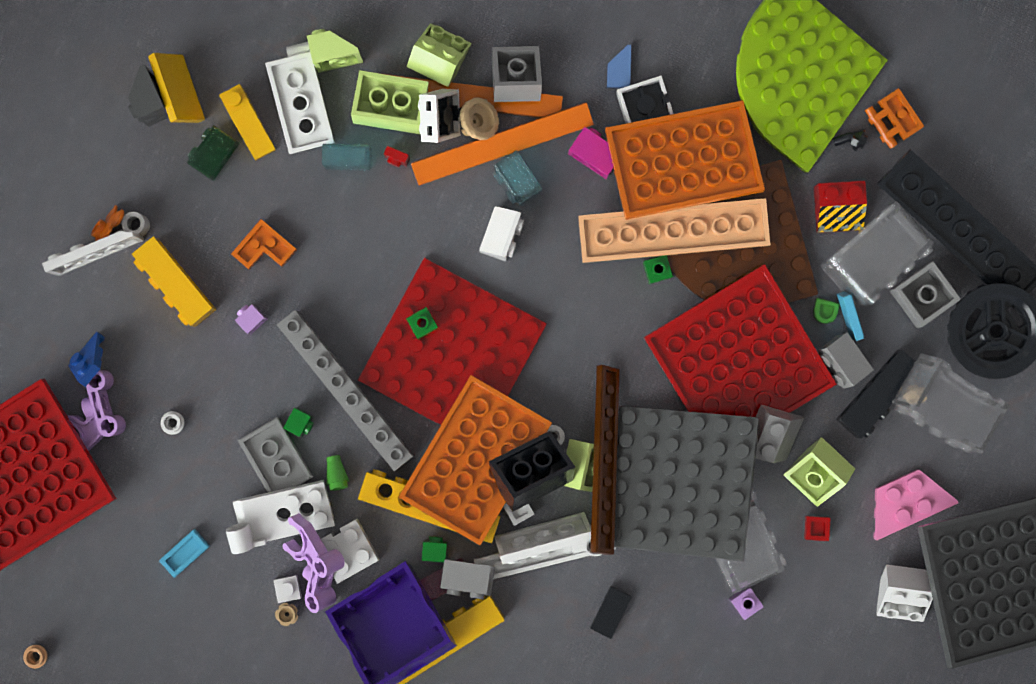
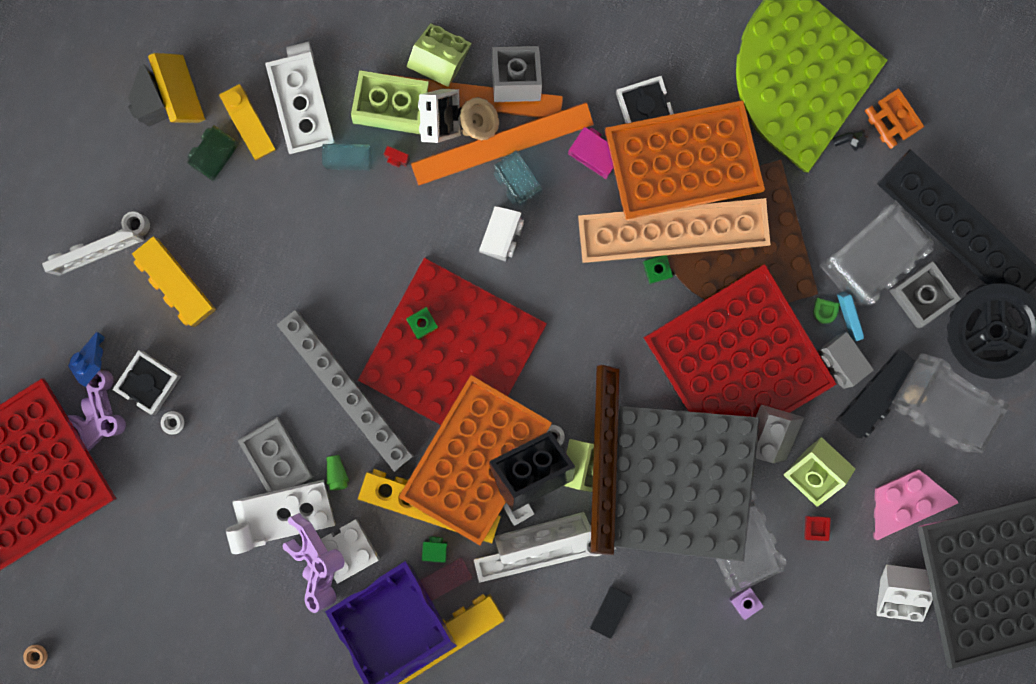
(104, 228): orange plate -> none
(147, 382): none -> piece
(184, 553): medium azure tile -> none
(250, 318): lavender plate -> none
(263, 240): orange plate -> none
(286, 620): tan plate -> none
(287, 588): white plate -> none
(299, 422): green plate -> none
(331, 51): yellowish green slope -> none
(468, 578): light grey brick -> none
(619, 69): medium blue tile -> none
(840, 206): slope -> none

